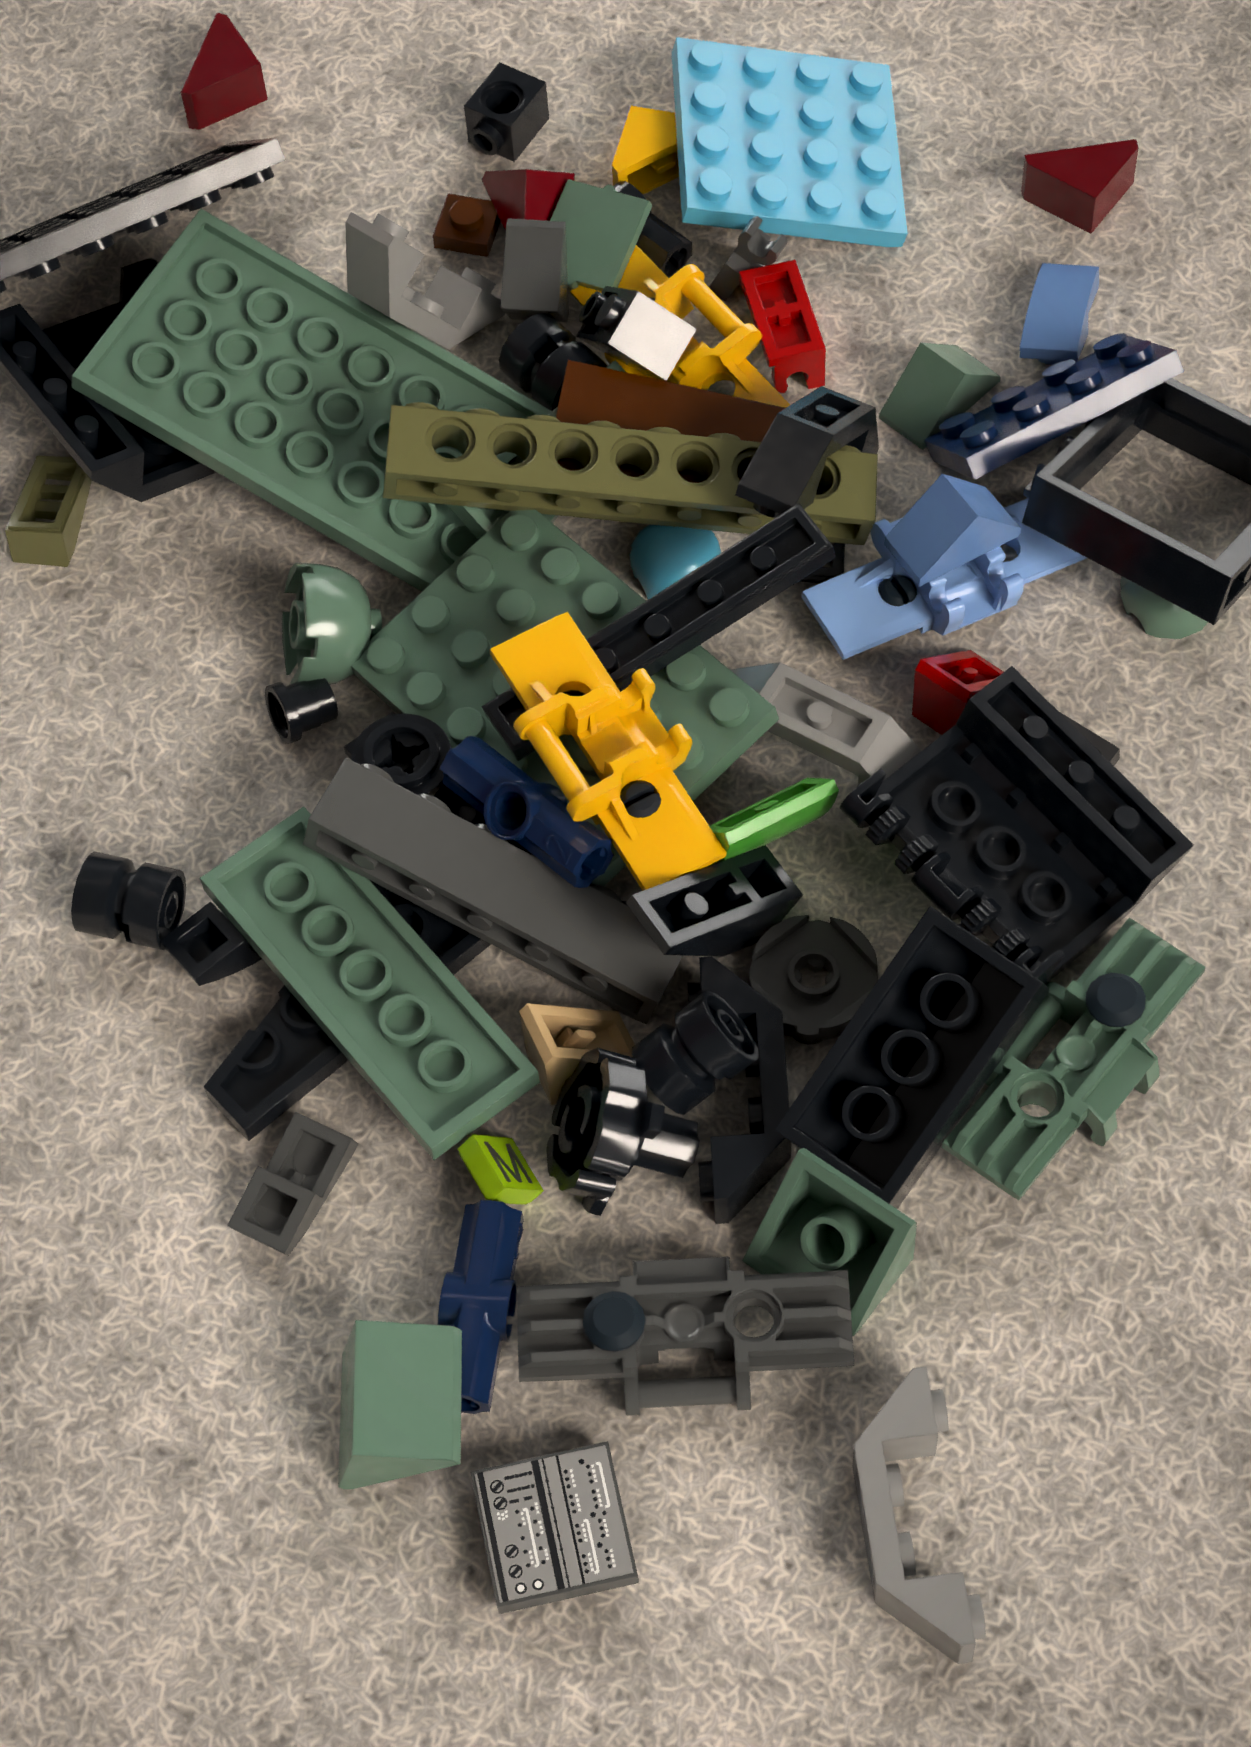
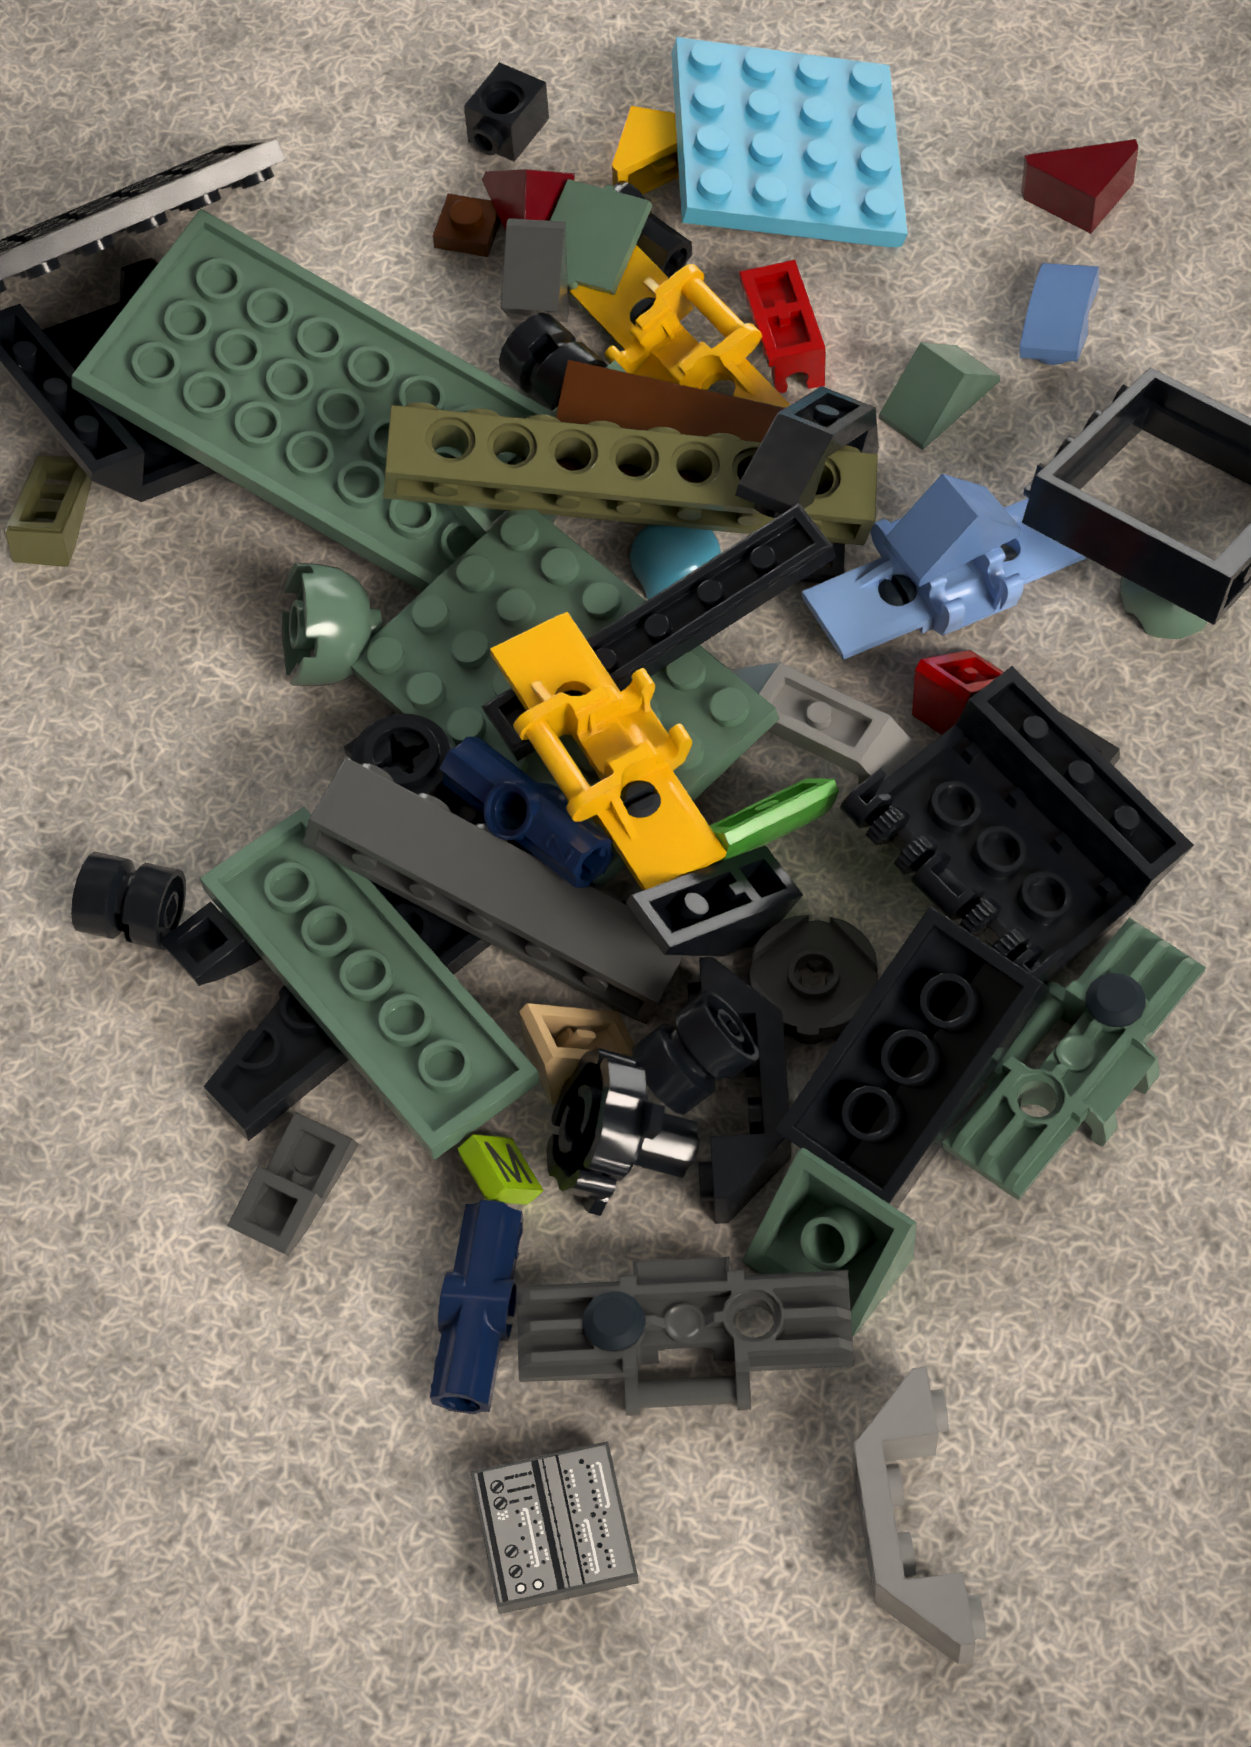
(223, 77): dark red slope -> none
(300, 707): black piece -> none
(382, 268): light grey slope -> none
(399, 1401): sand green slope -> none
(634, 330): slope -> none
(751, 252): dark grey plate -> none
(1053, 406): dark blue plate -> none

